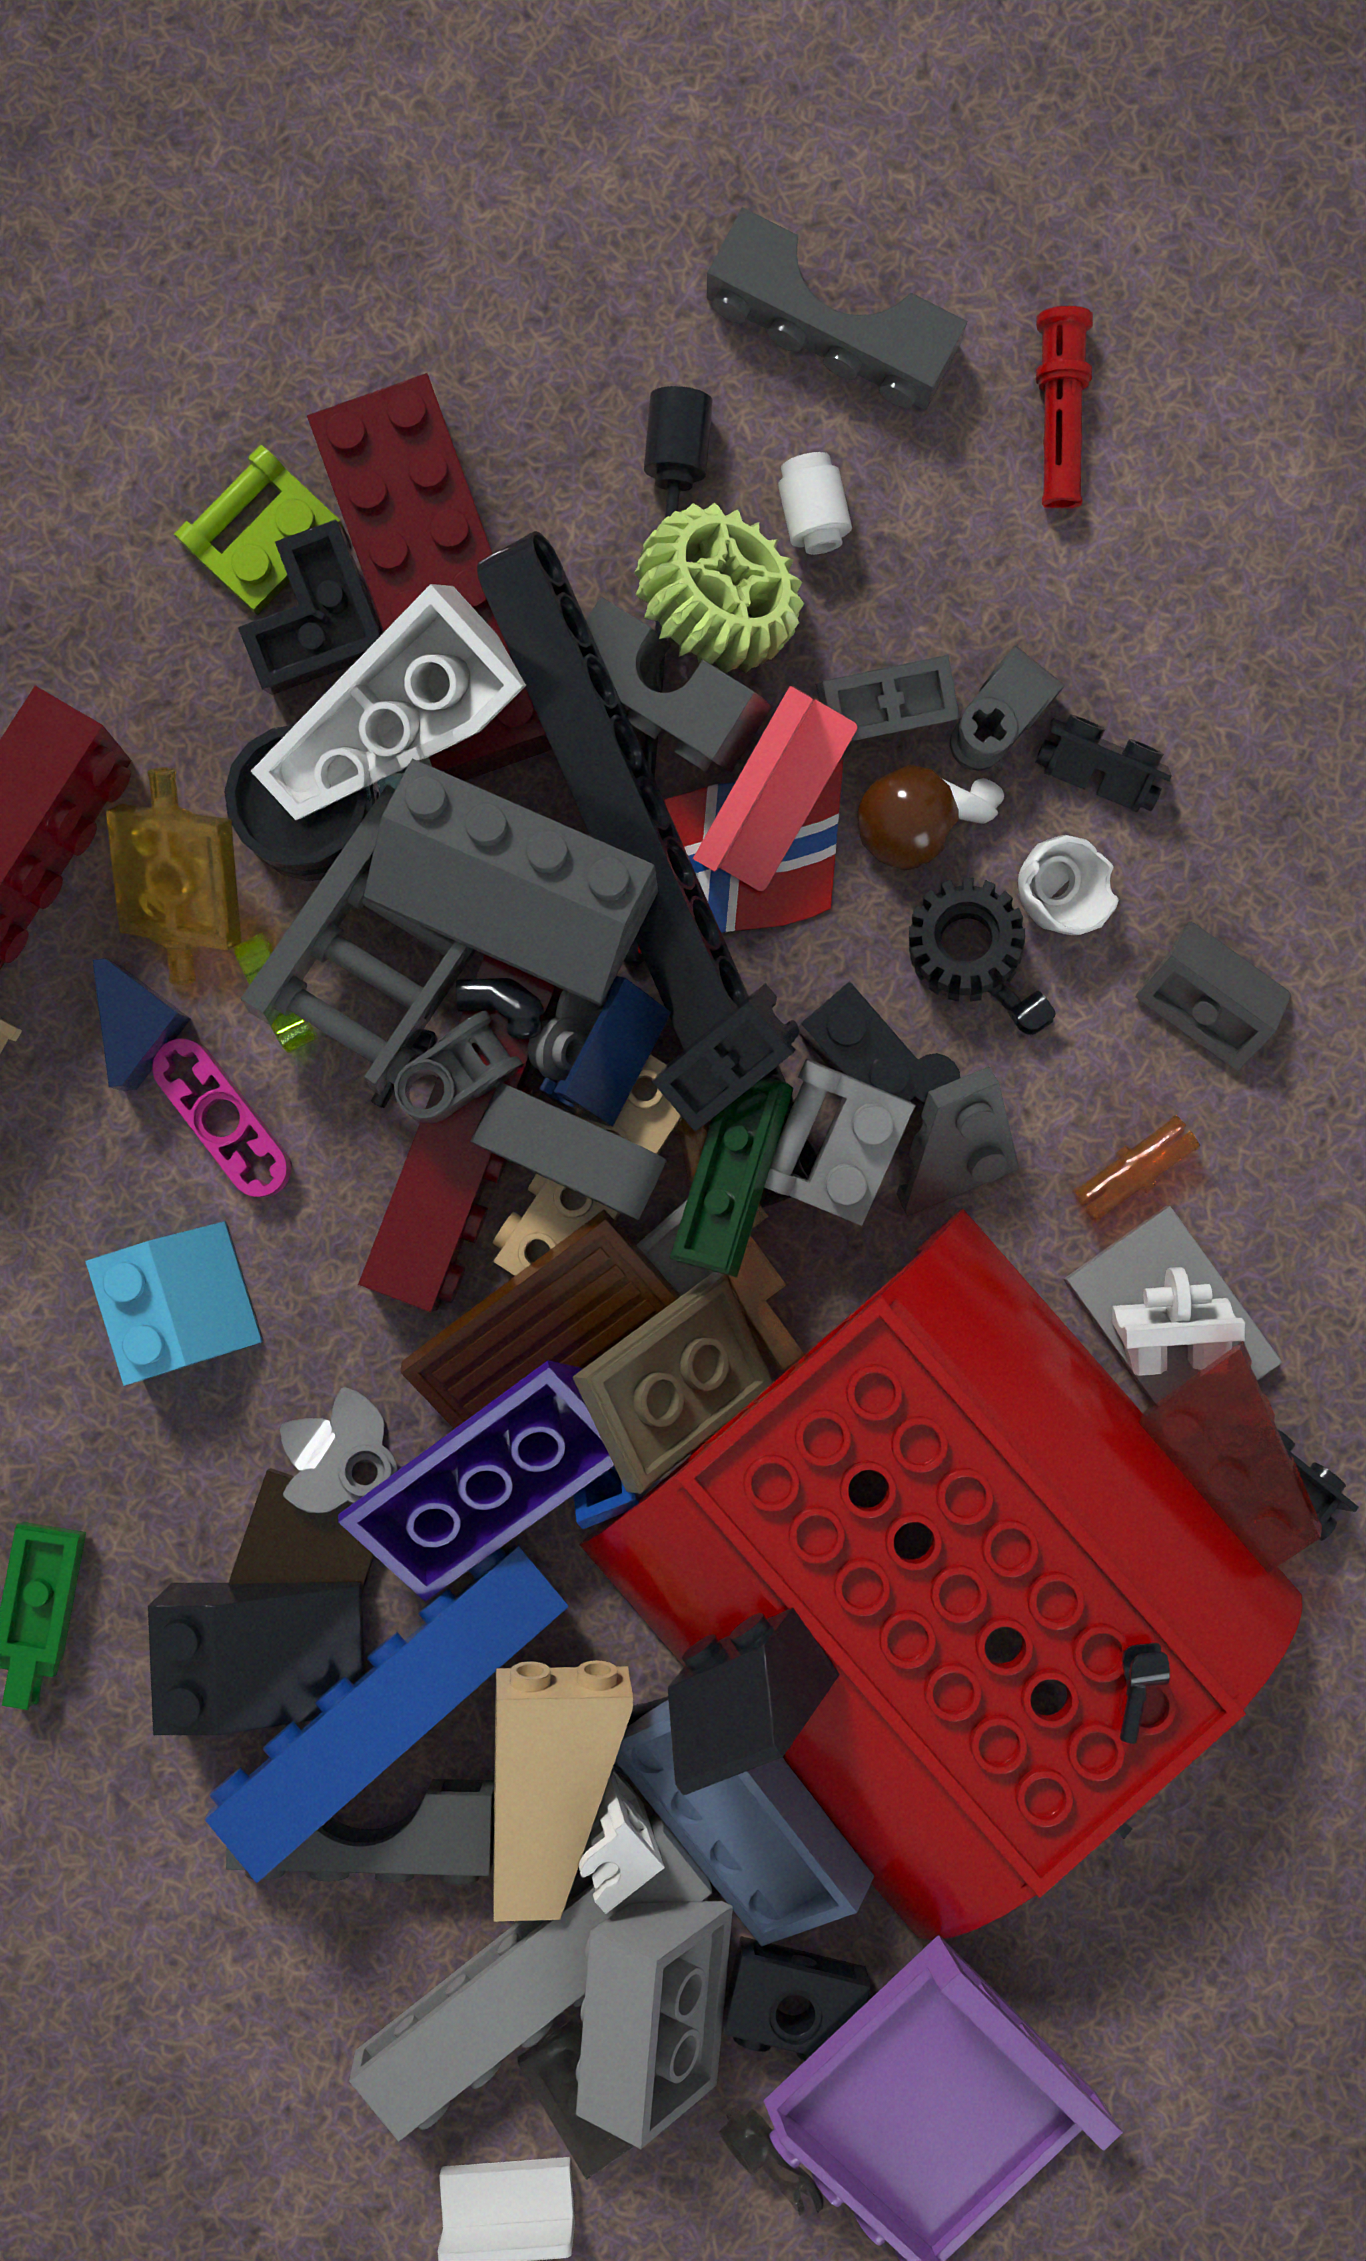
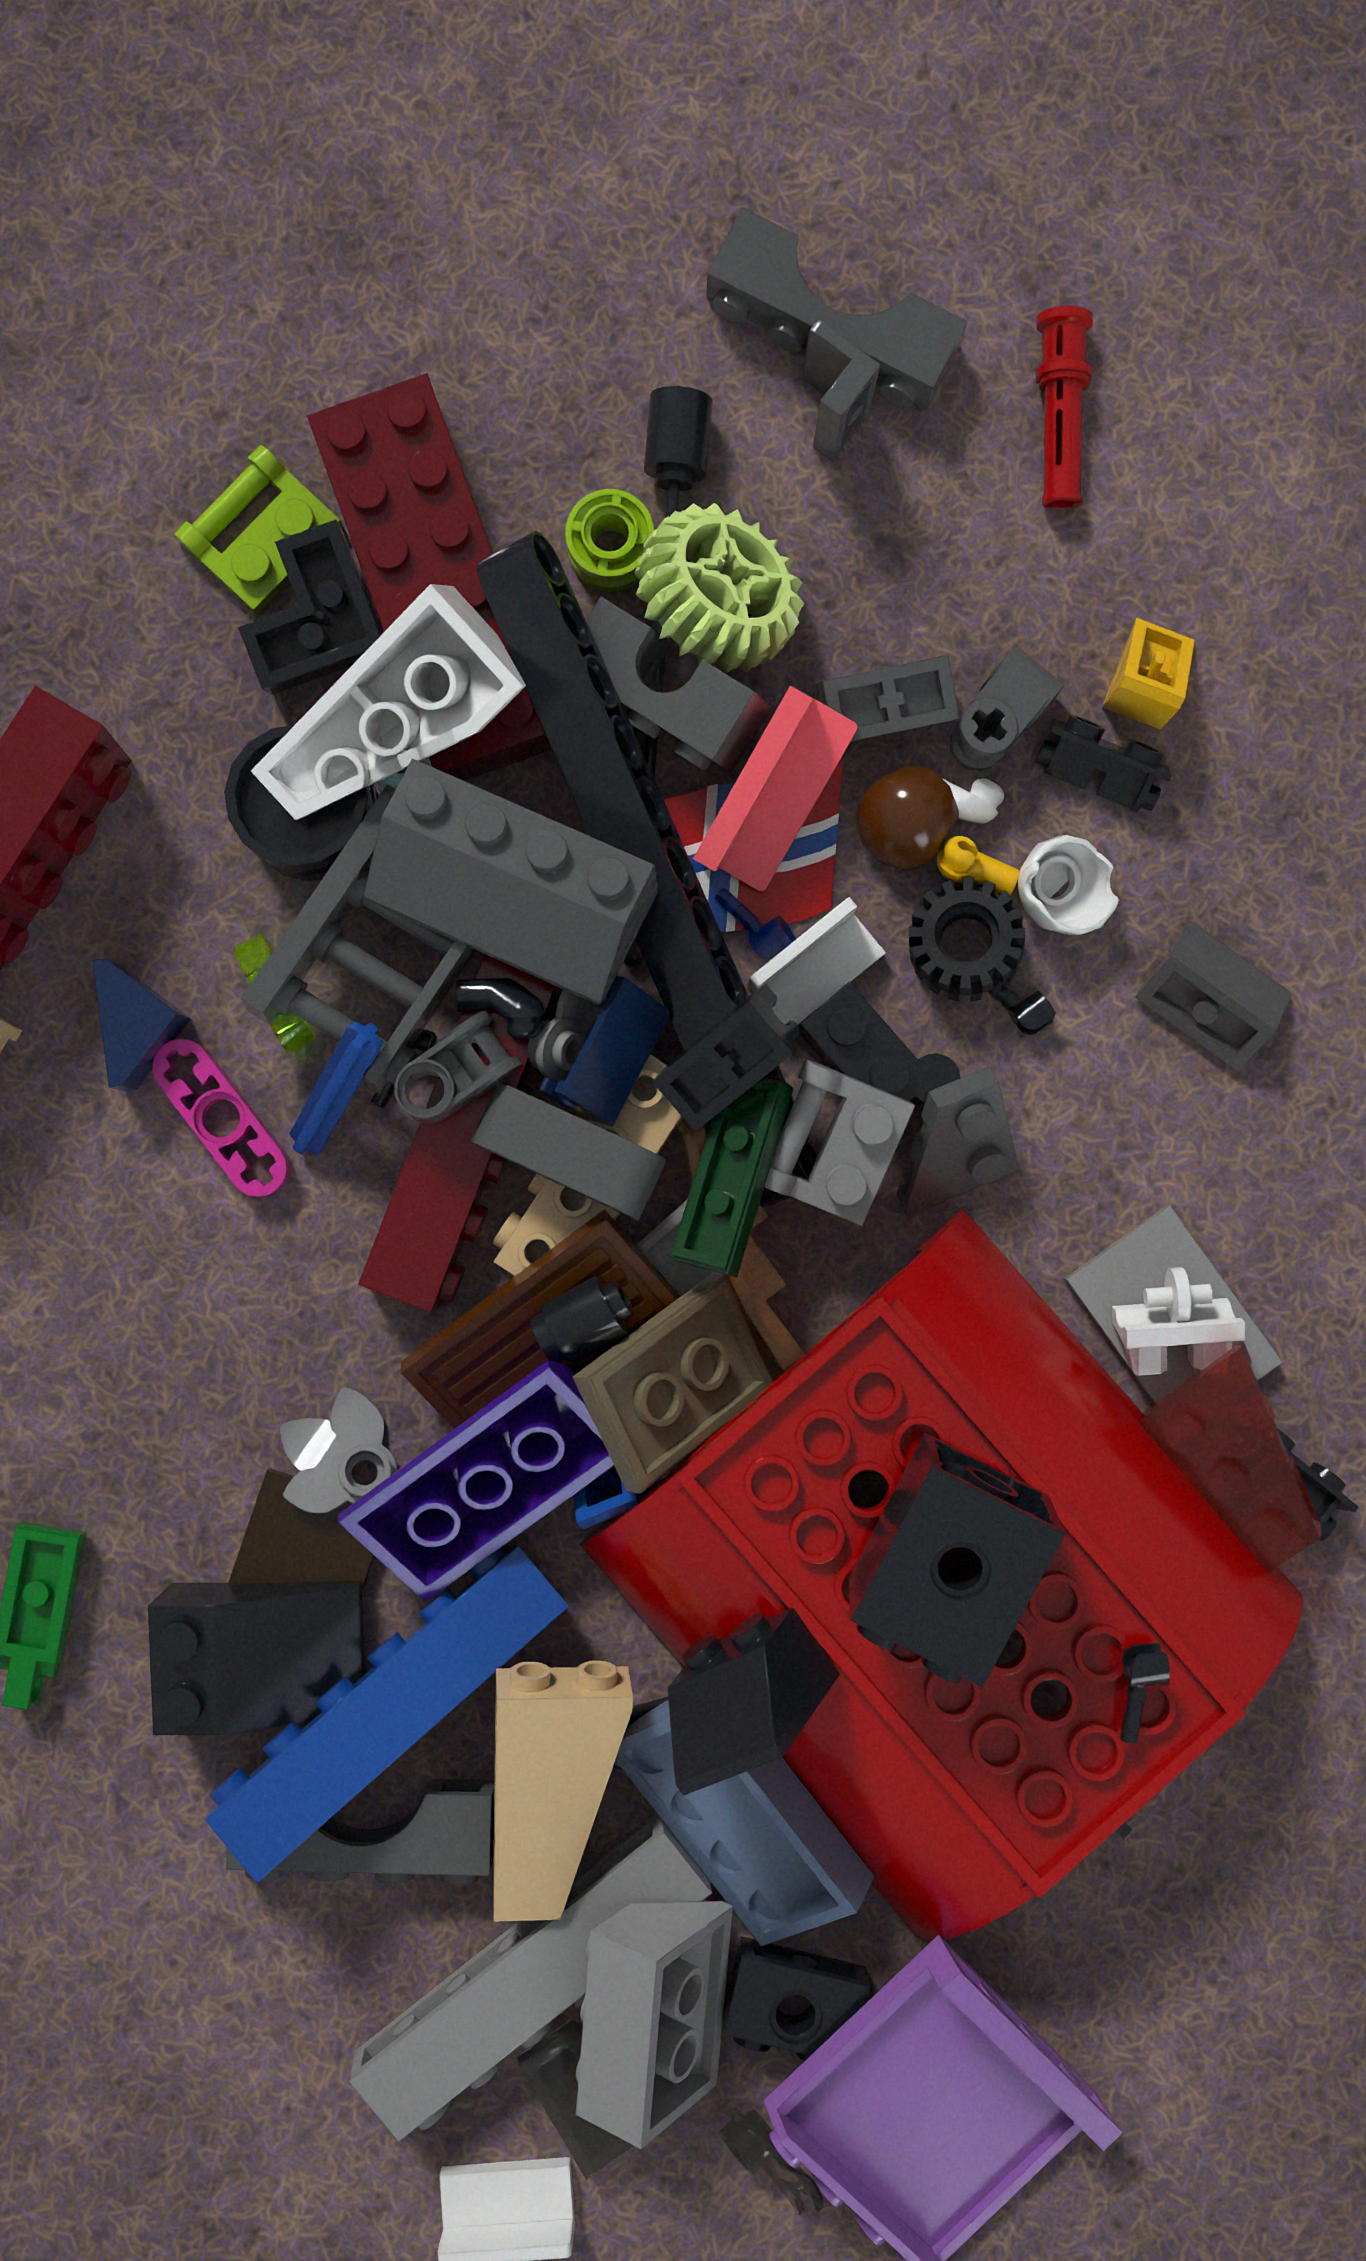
(173, 1302): medium azure slope -> none
(174, 876): clear yellow plate -> none
(336, 1087): none -> blue axle
(582, 1320): none -> black brick
(600, 513): none -> lime wheel
(620, 1846): white hinge -> none
(765, 939): none -> clear blue hand
(814, 503): white brick -> none
(818, 963): none -> white panel
(848, 385): none -> dark grey panel
(960, 1603): none -> black brick
(962, 859): none -> yellow arm
(1136, 1168): clear orange pin -> none
(1151, 675): none -> yellow slope

